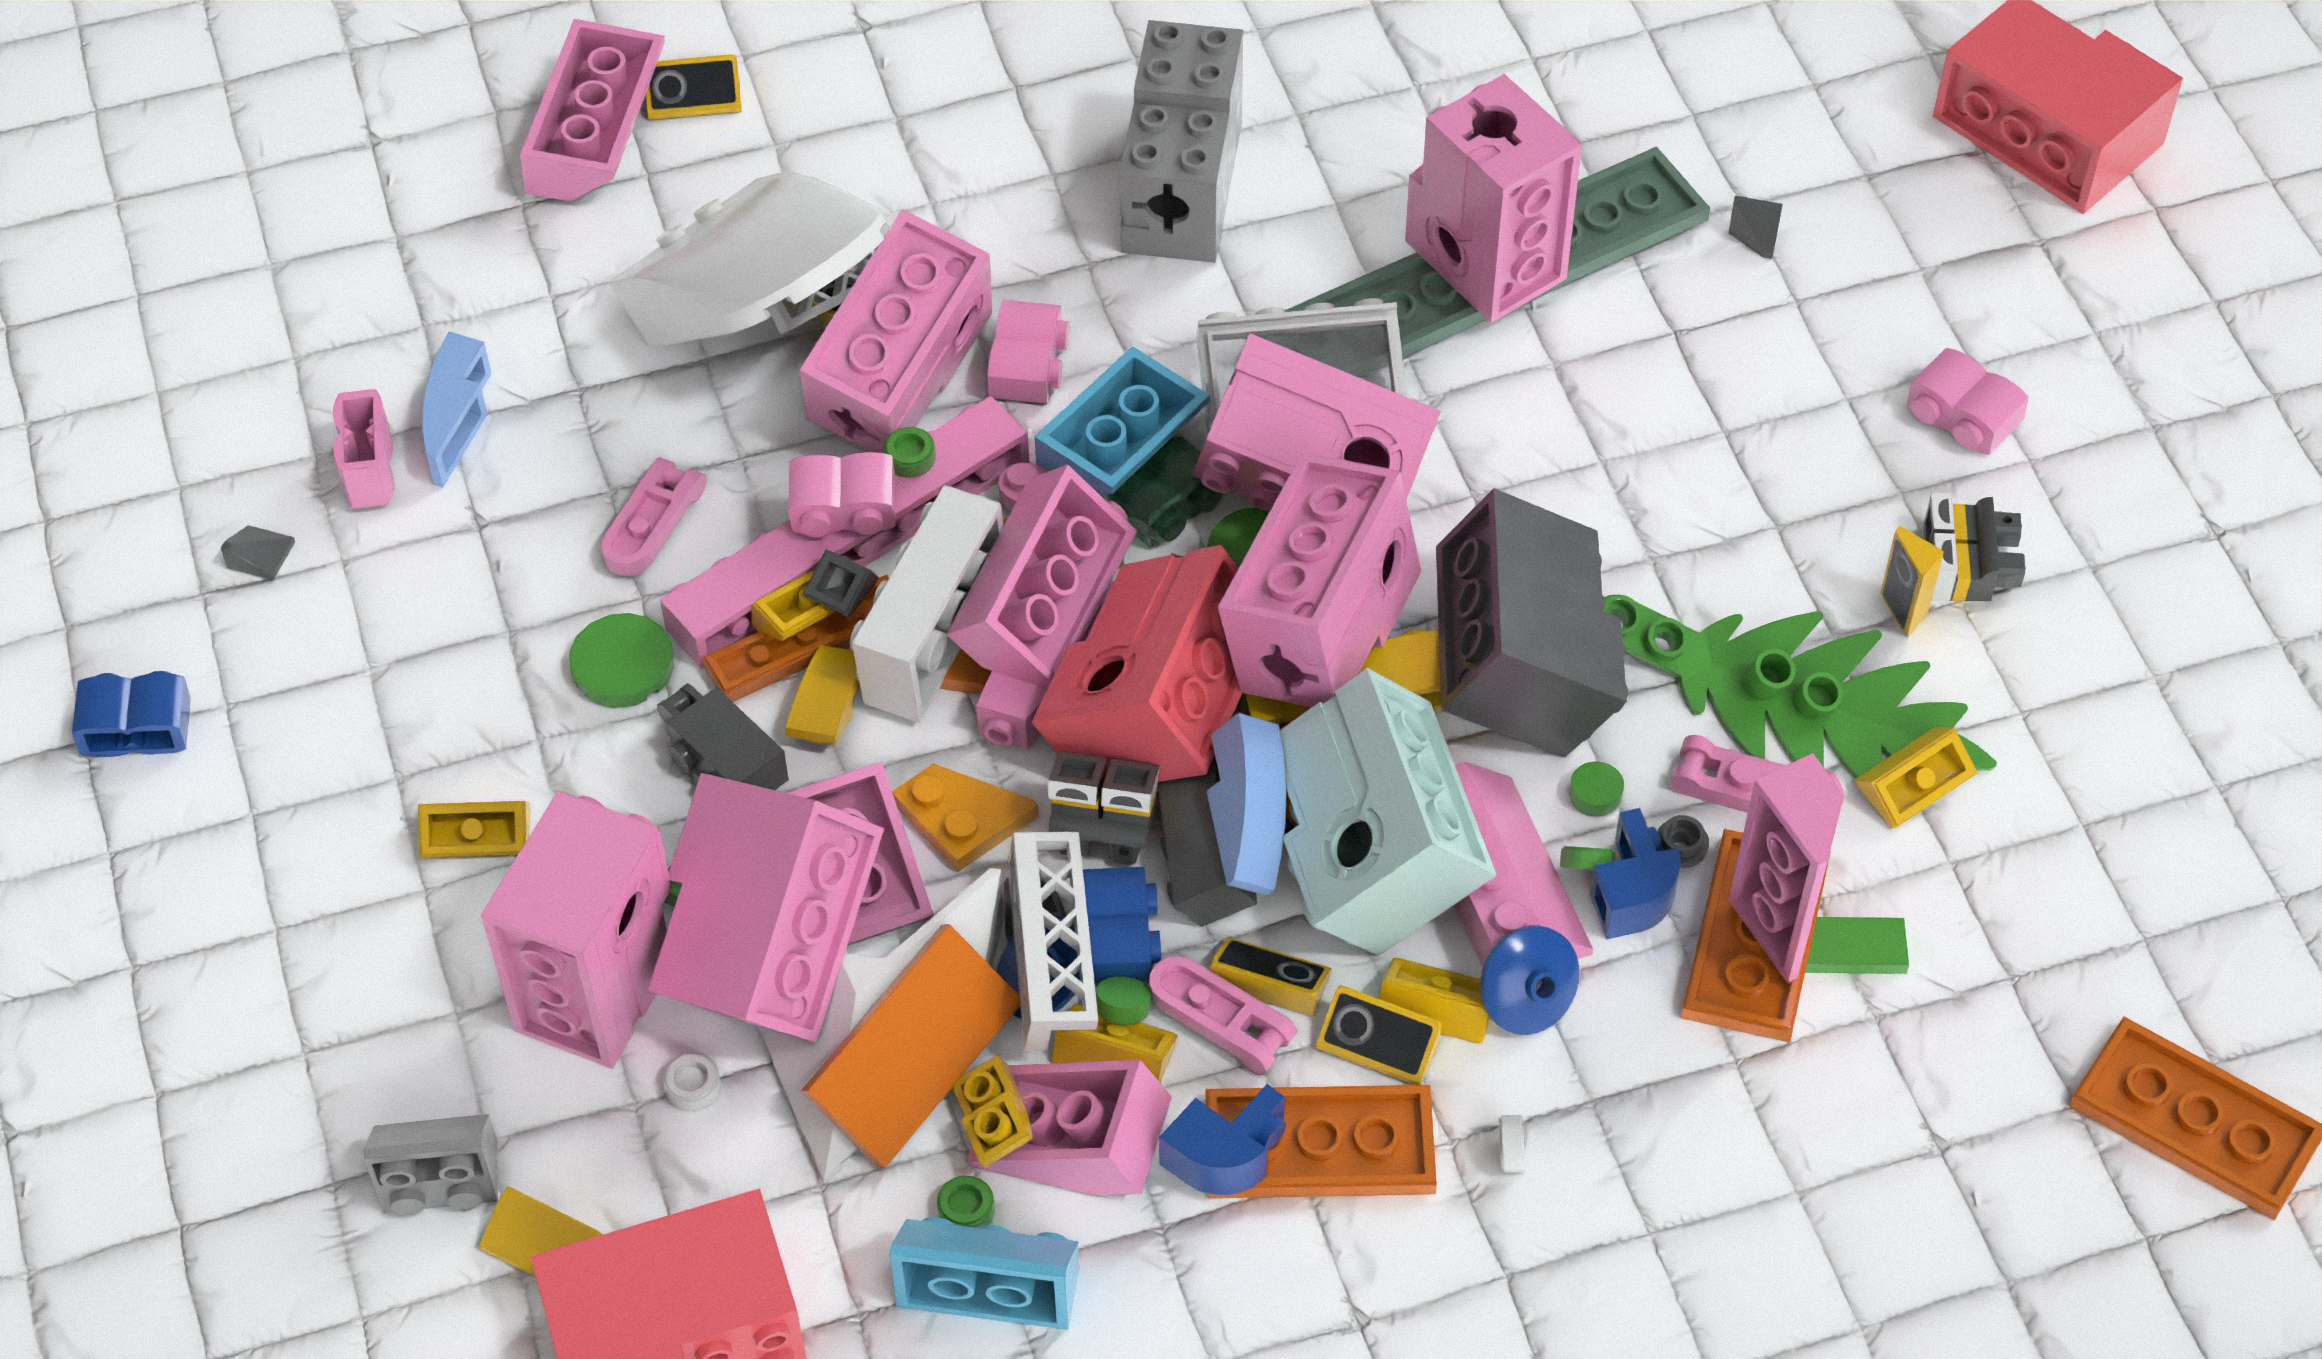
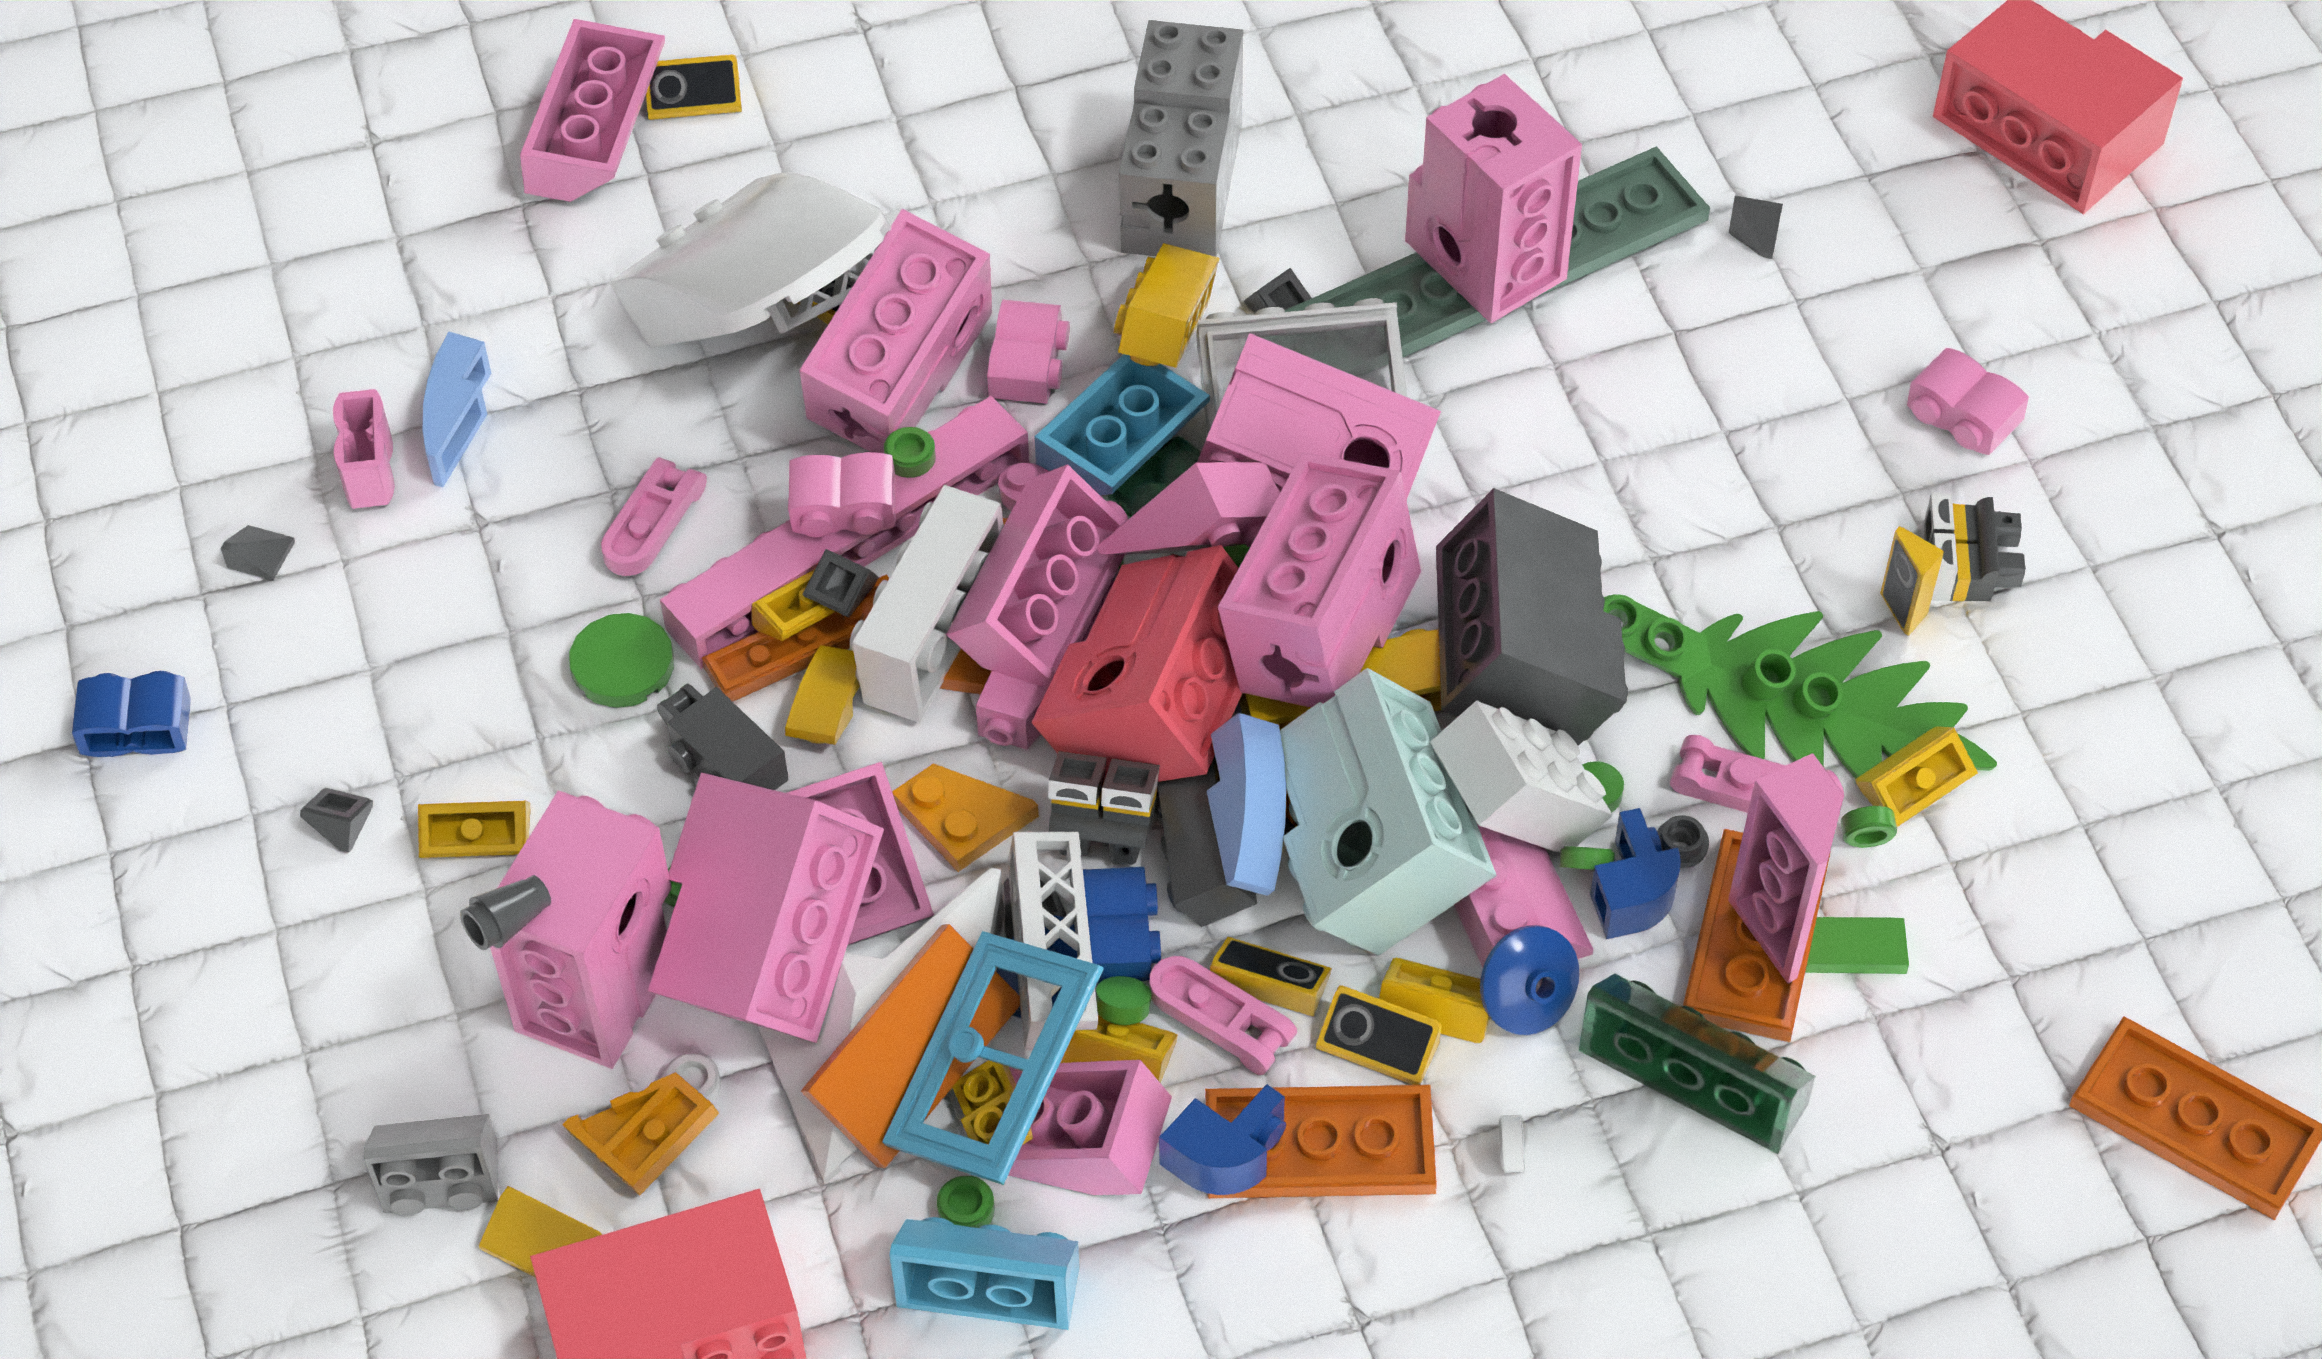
(337, 816): none -> dark grey slope
(503, 912): none -> dark grey cone
(645, 1129): none -> light orange wing
(958, 1040): none -> medium azure door
(1165, 305): none -> yellow brick
(1200, 510): none -> bright pink slope
(1280, 292): none -> dark grey slope
(1521, 777): none -> white brick
(1695, 1061): none -> clear green slope
(1868, 826): none -> bright green tile

